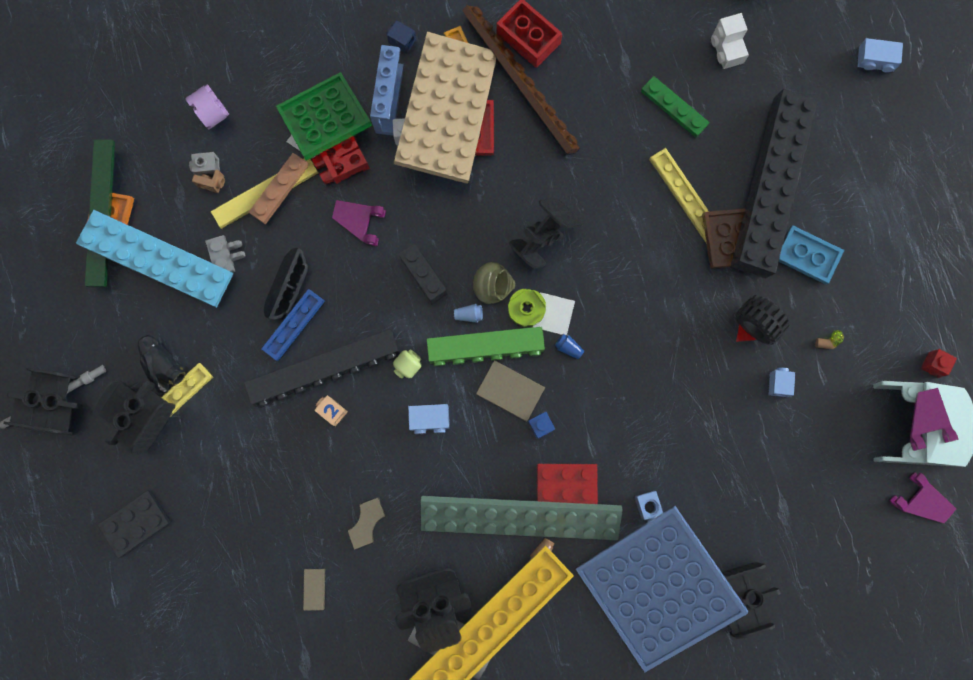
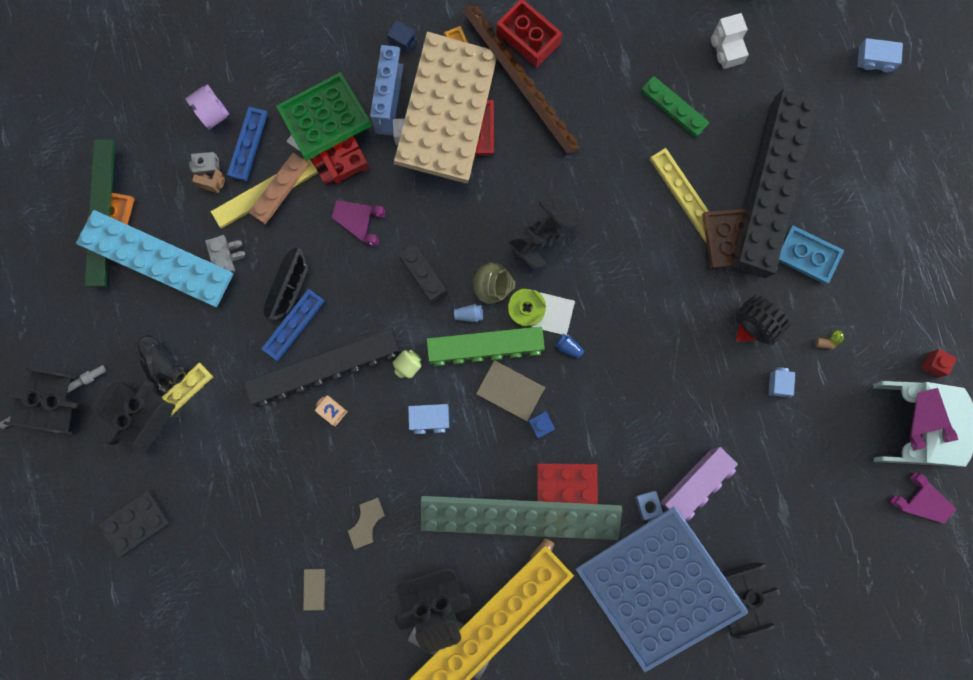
(247, 144): none -> blue plate
(700, 482): none -> lavender brick

